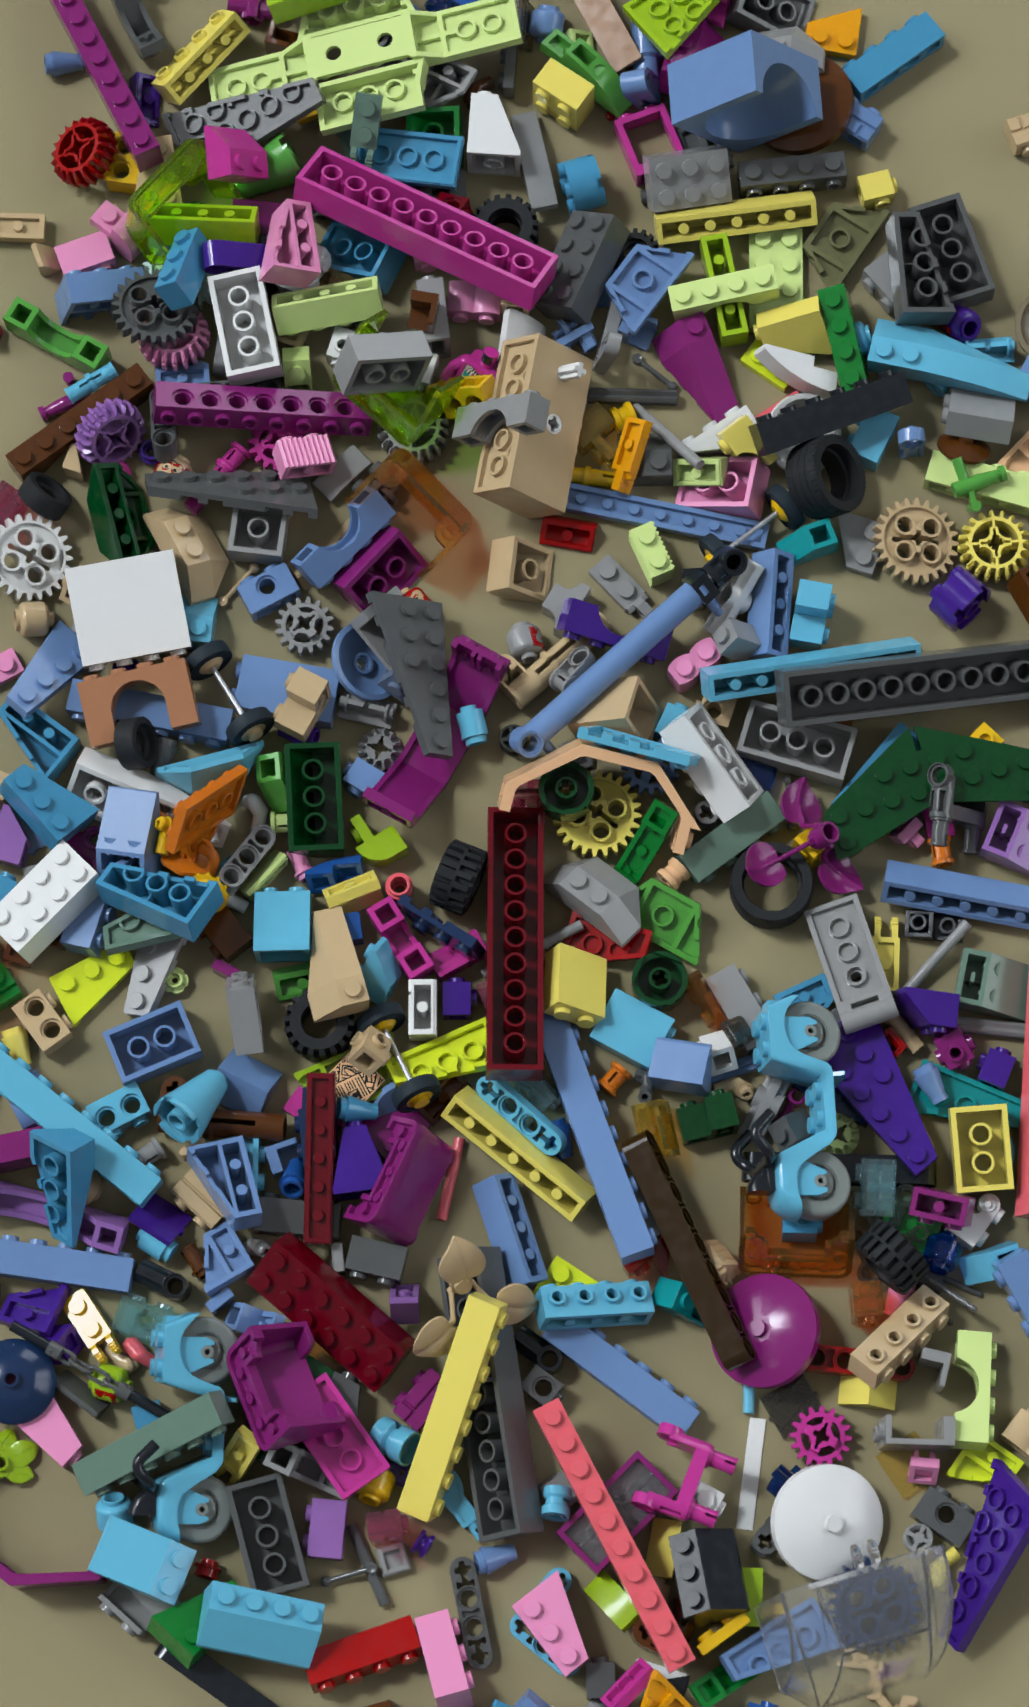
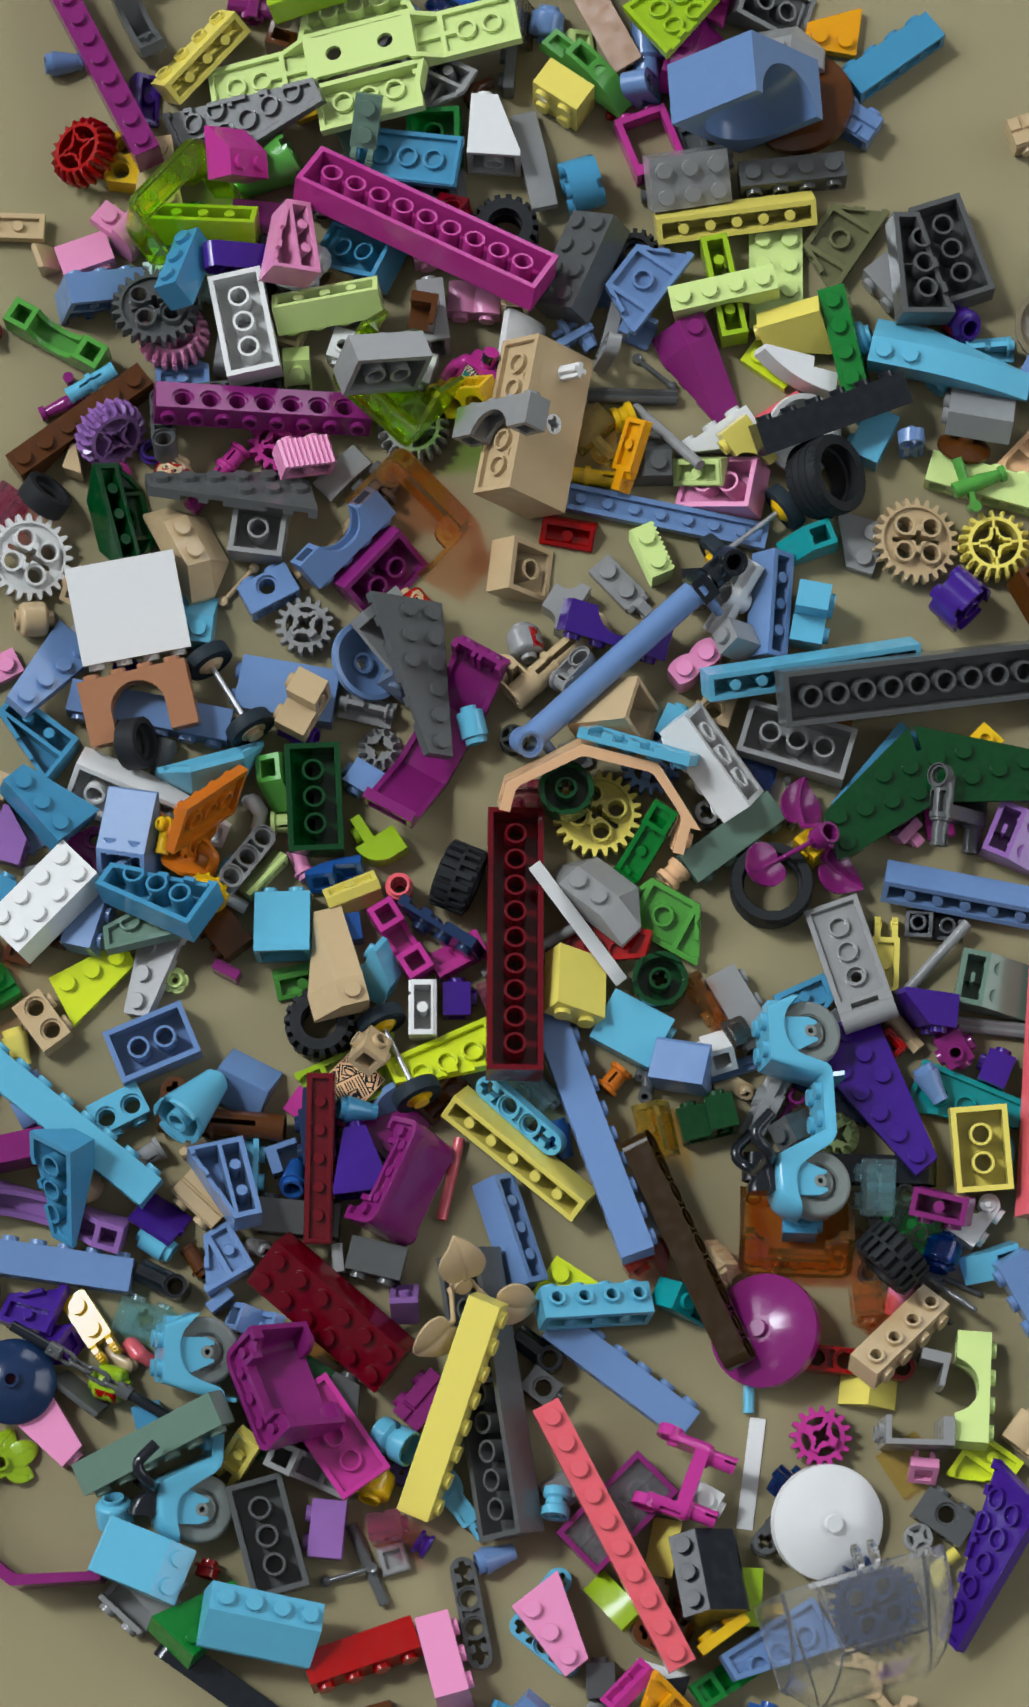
(244, 1013): light grey window -> none
(578, 923): none -> white sticker
(787, 1402): clear smoke piece -> none
(876, 190): light yellow brick -> none
(941, 855): orange bush -> none

